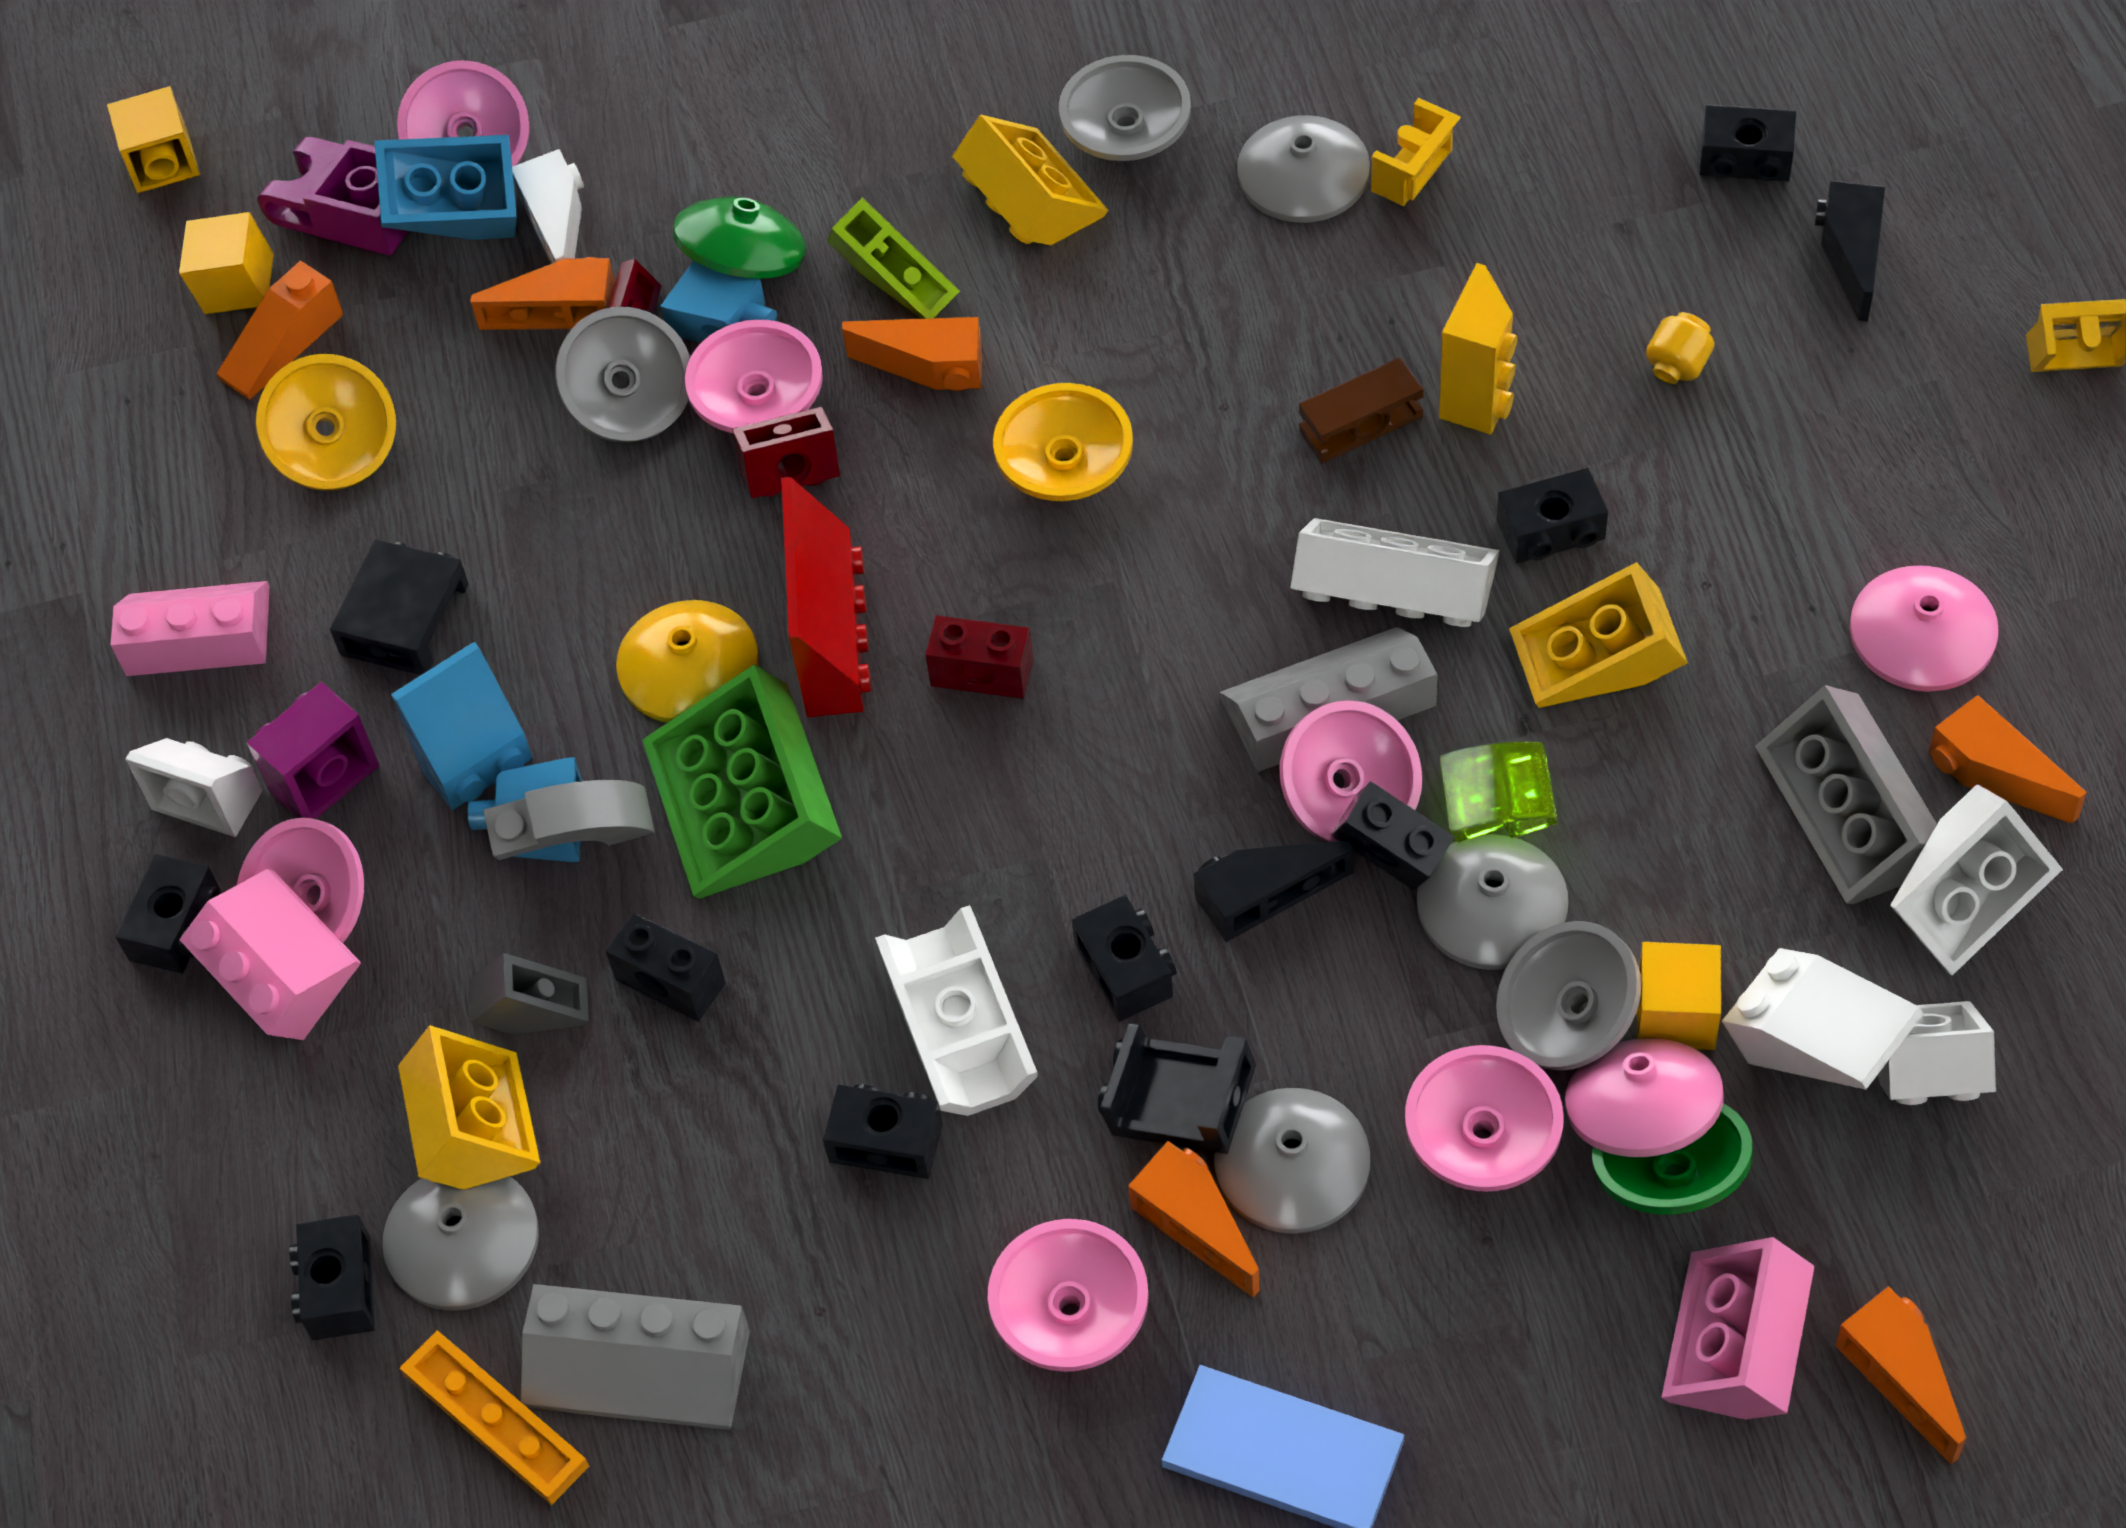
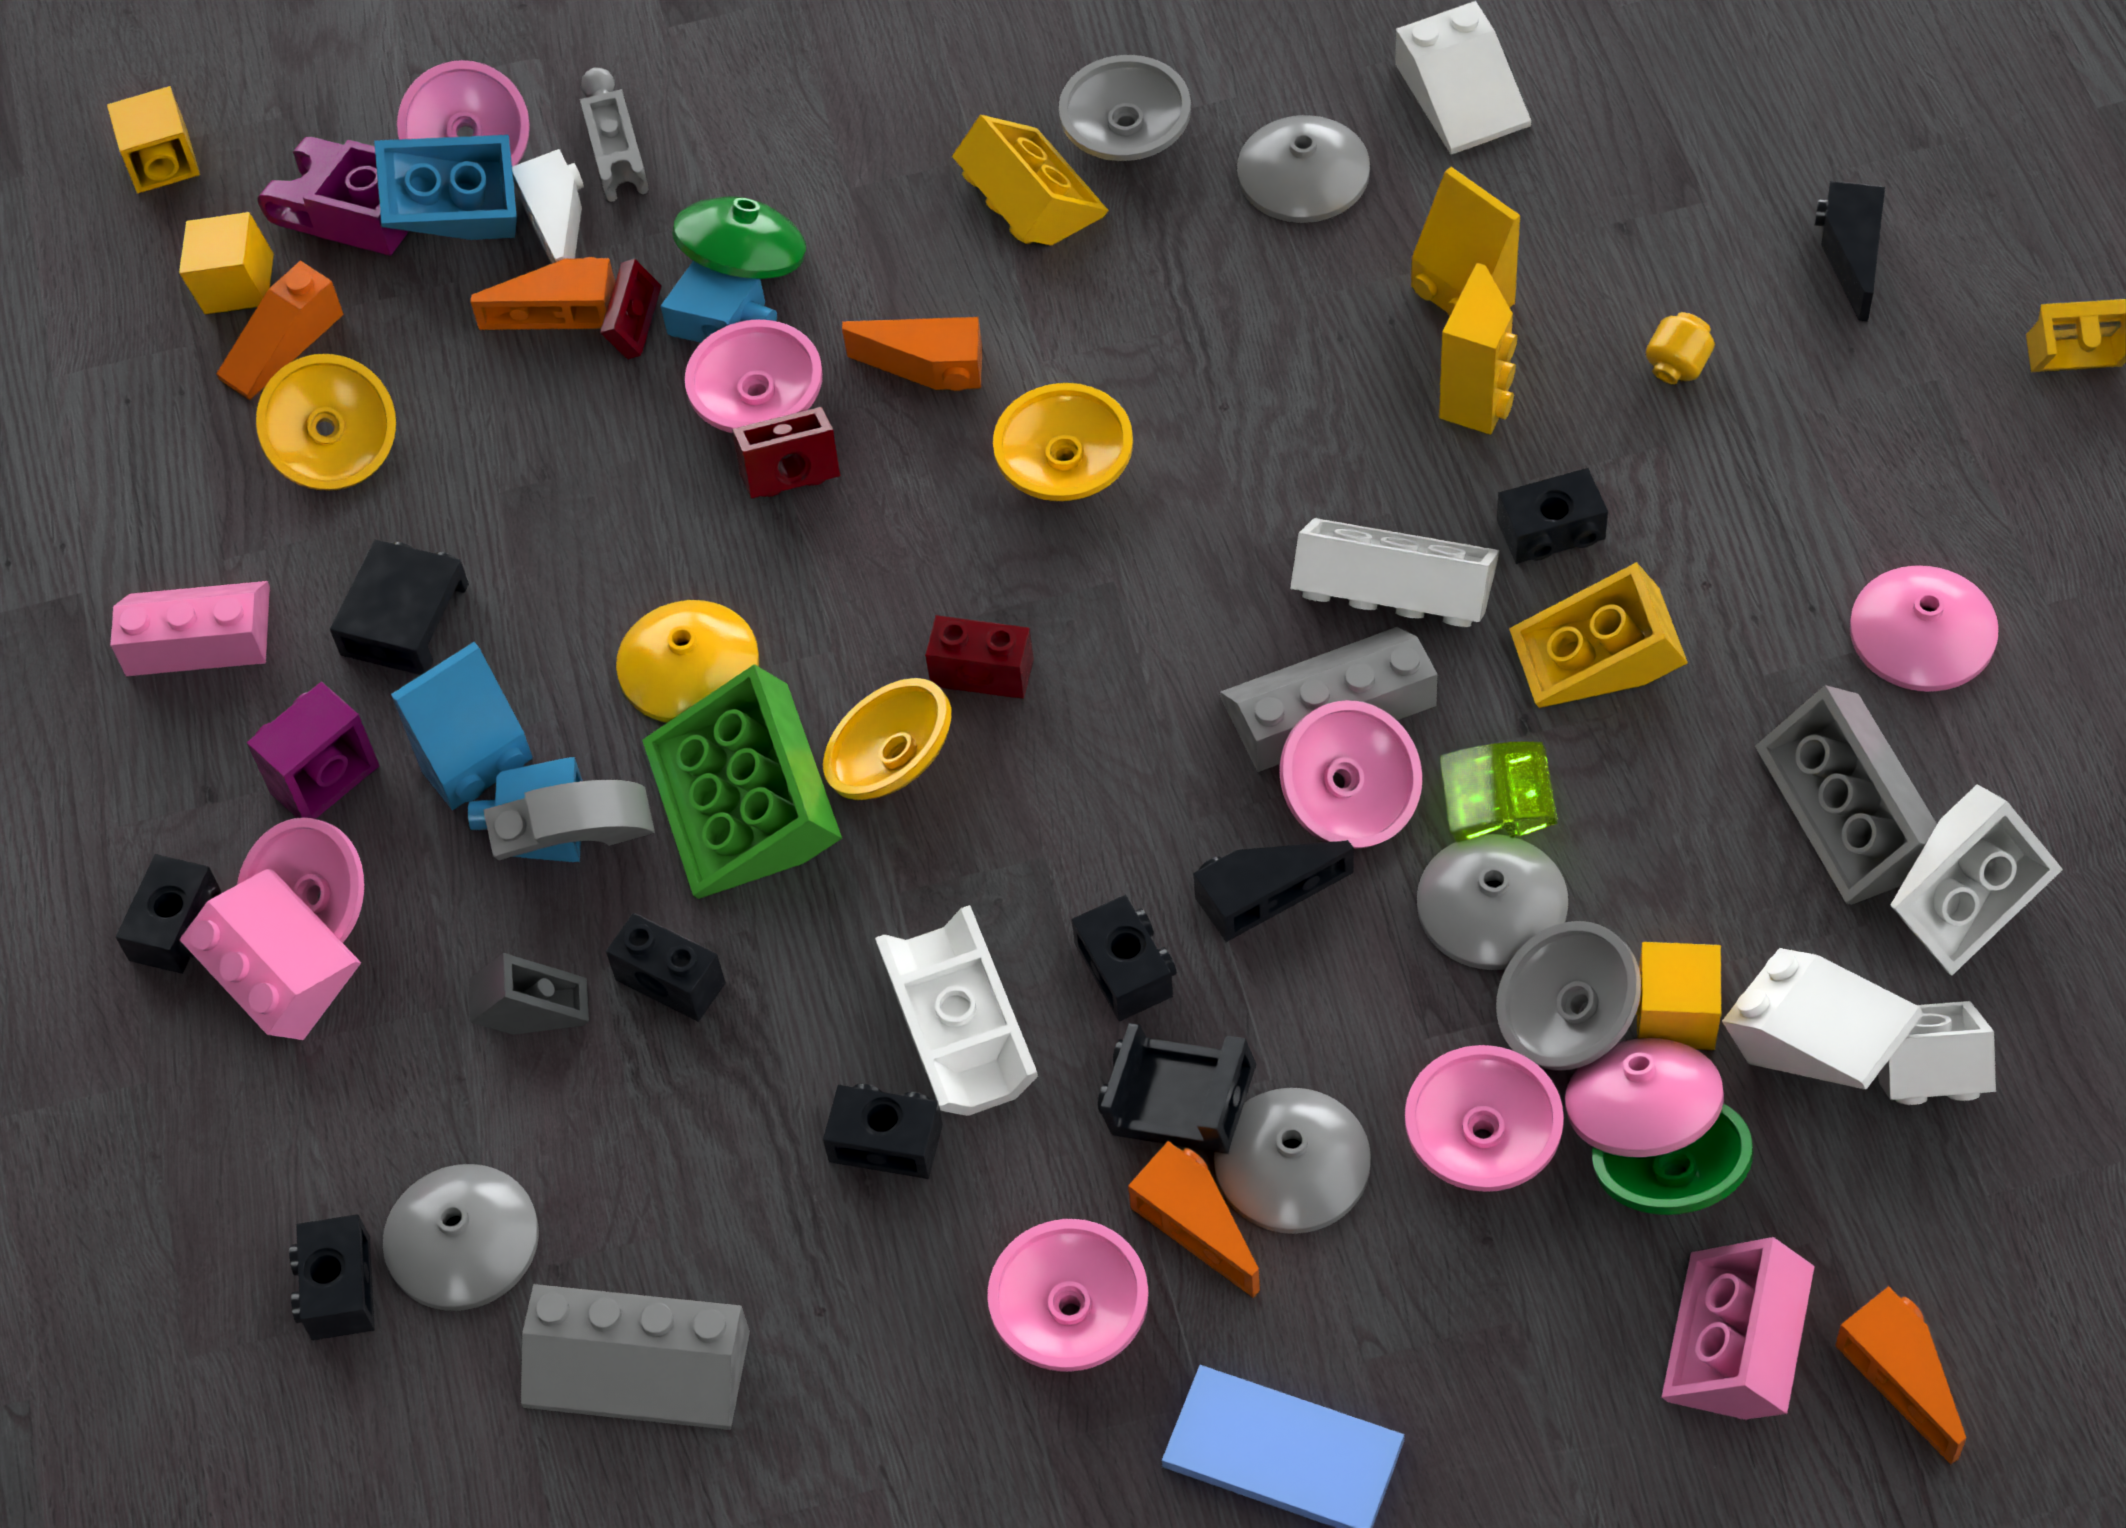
(196, 784): white slope -> none
(466, 1110): yellow slope -> none
(494, 1417): light orange plate -> none
(611, 133): none -> light grey plate
(628, 345): light grey dish -> none
(824, 605): red slope -> none
(887, 739): none -> yellow dish
(890, 261): lime slope -> none
(1361, 410): reddish brown piece -> none
(1393, 835): black brick -> none
(1422, 154): yellow window -> none
(1461, 77): none -> white slope
(1463, 230): none -> yellow slope
(1747, 143): black brick -> none
(1988, 751): orange slope -> none

